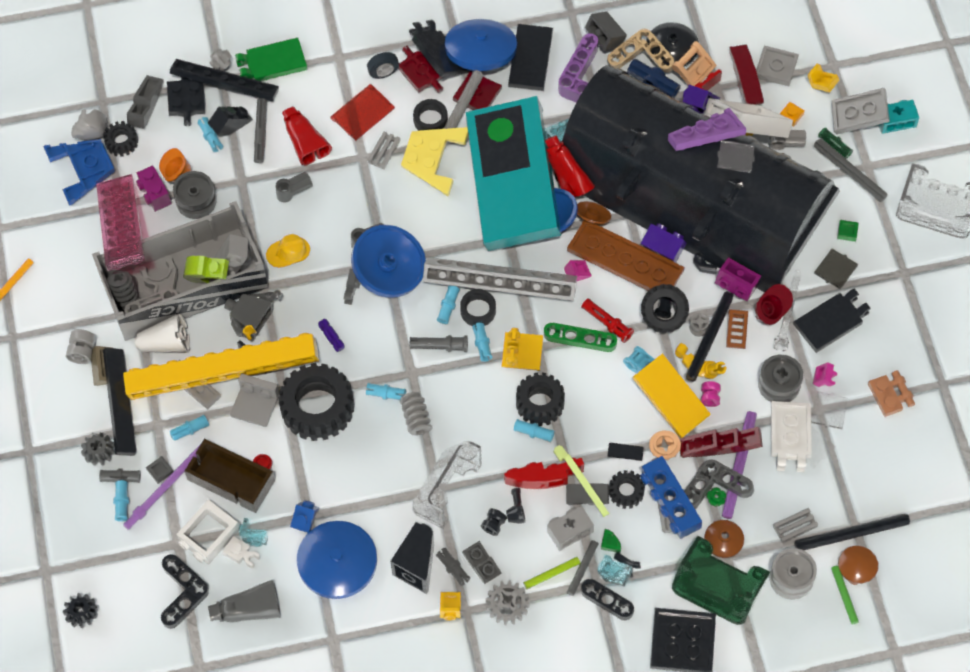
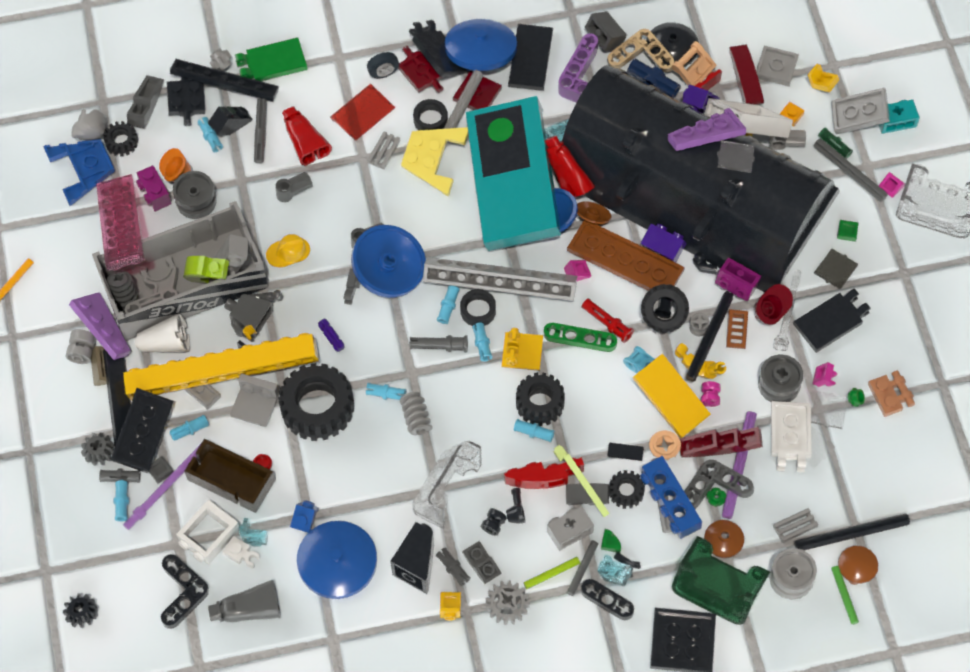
(100, 322): none -> medium lavender wing
(142, 430): none -> black tile
(856, 397): none -> green plate
(891, 184): none -> dark pink slope

